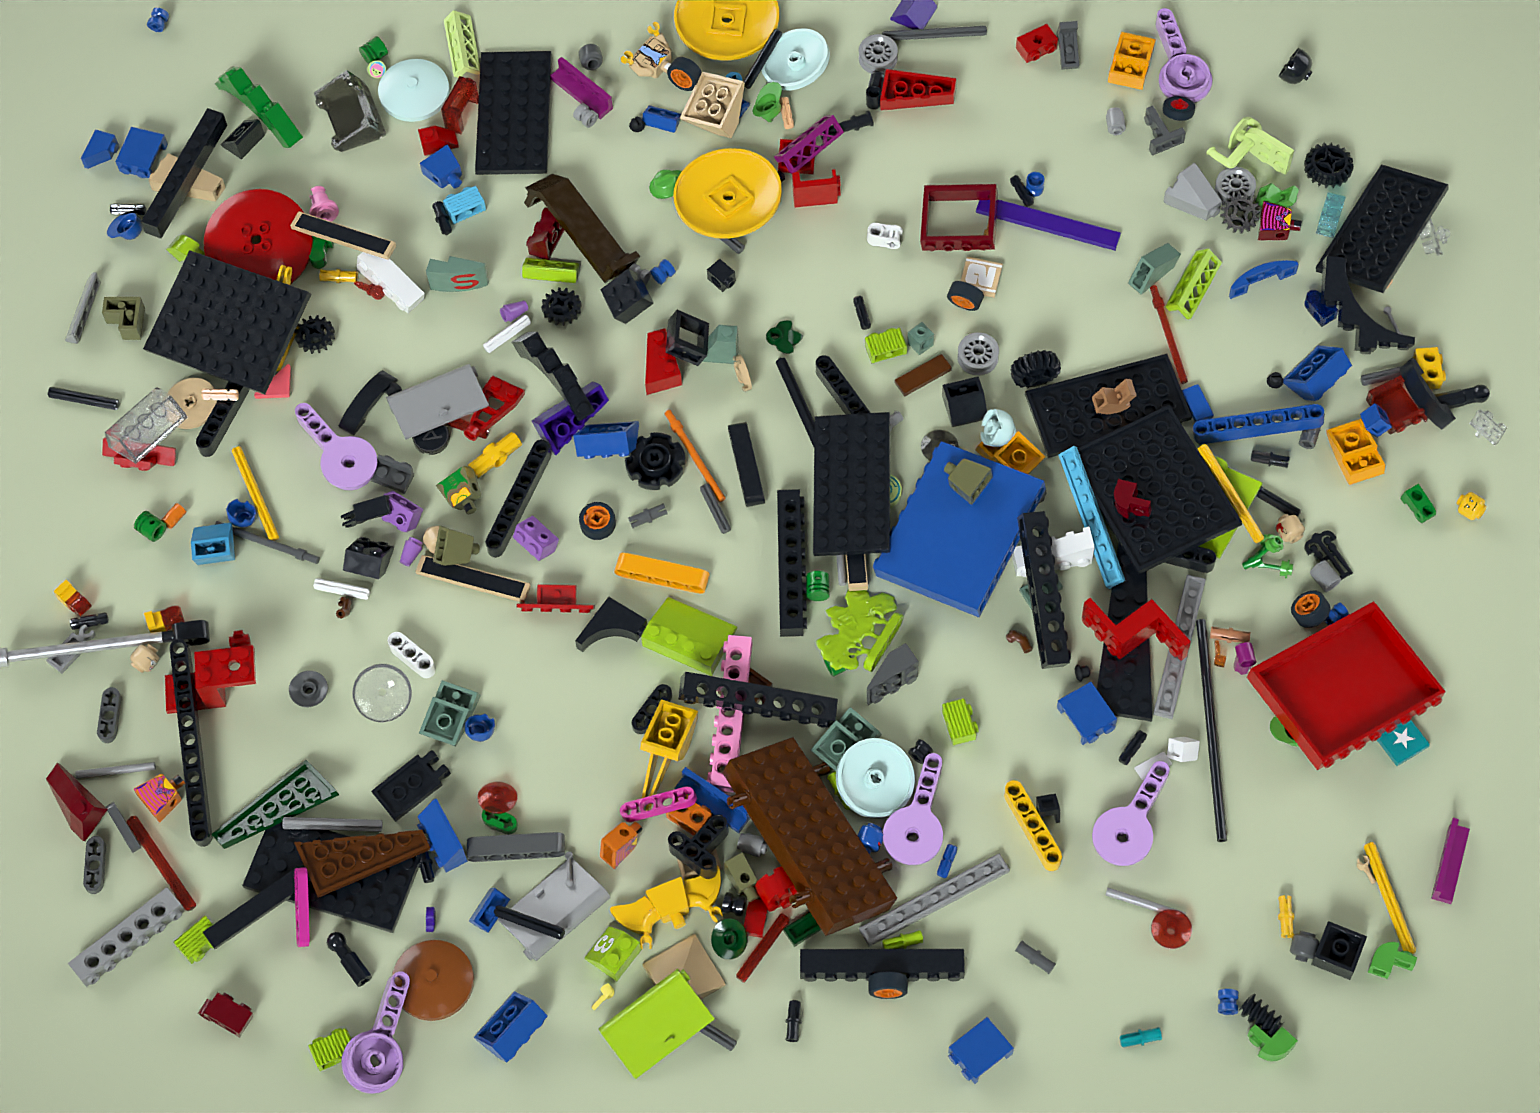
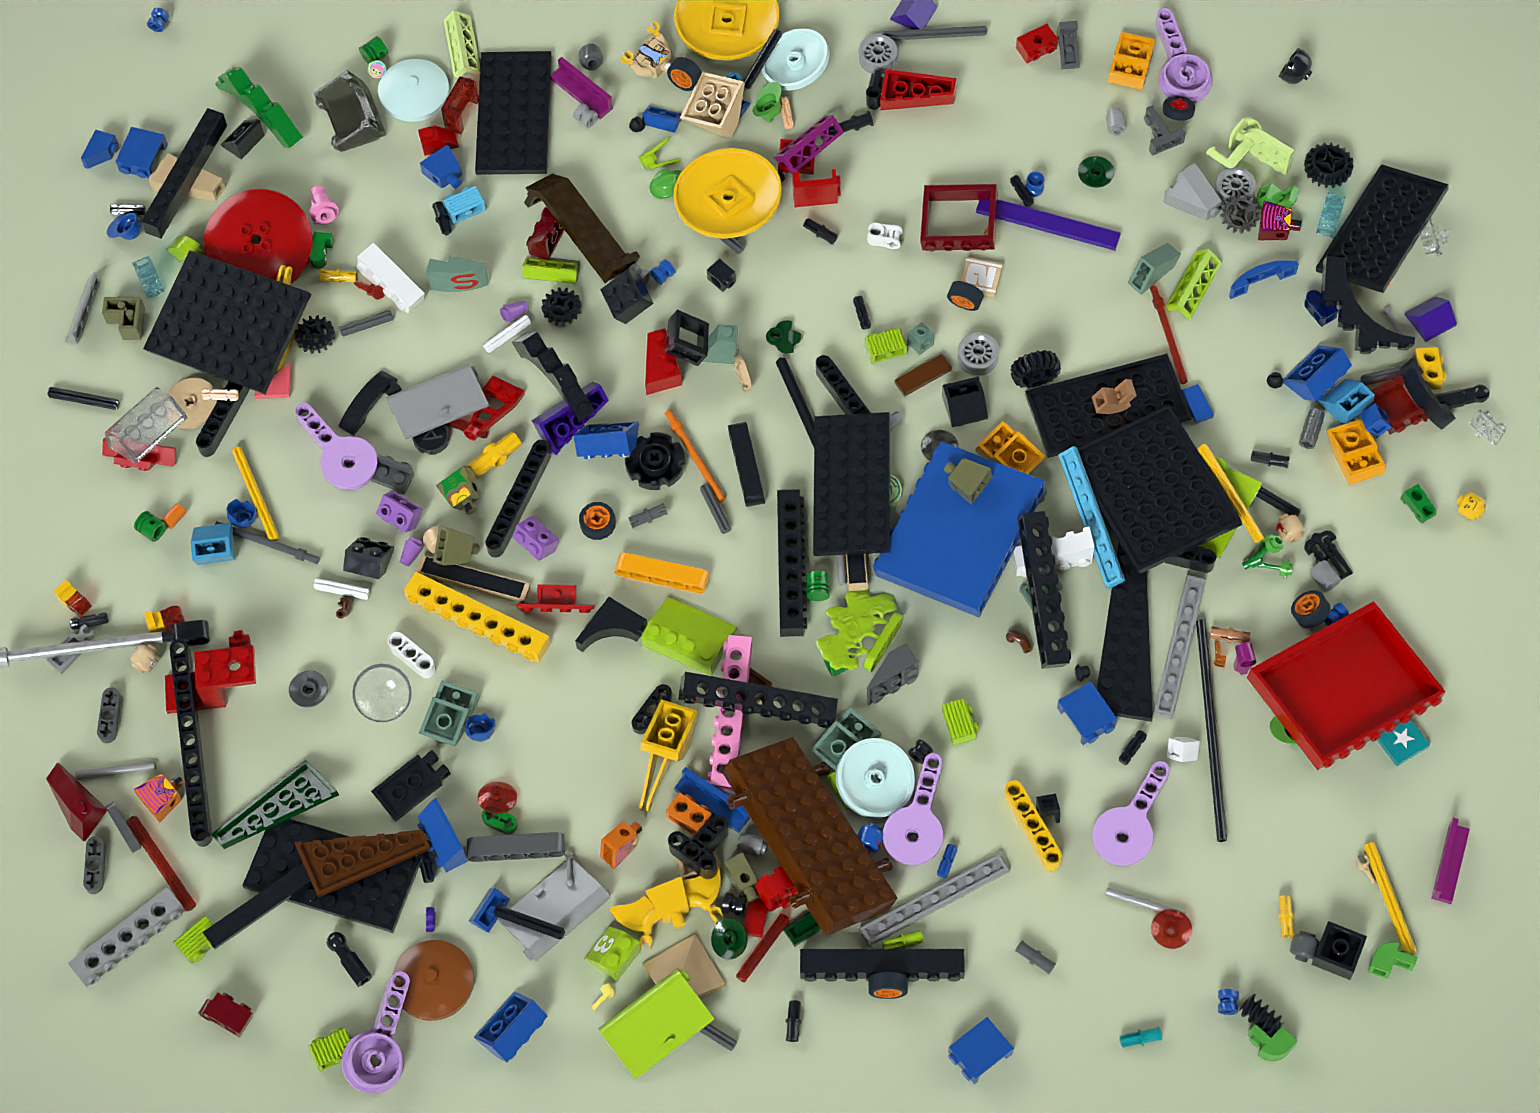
(148, 277): none -> clear light blue brick
(301, 907): dark pink beam -> none
(332, 824): light grey axle -> none
(343, 235): black tile -> none
(366, 323): none -> dark grey axle
(367, 510): black arm -> none
(438, 592): none -> yellow brick
(648, 159): none -> lime plant
(658, 807): dark pink beam -> none
(820, 231): none -> black axle
(998, 428): light aqua cylinder -> none
(1096, 165): none -> dark green dish
(1126, 500): dark red brick -> none
(1135, 629): red bracket -> none
(1145, 767): white sticker -> none
(1265, 418): blue beam -> none
(1347, 400): none -> dark azure slope
(1432, 318): none -> dark purple slope

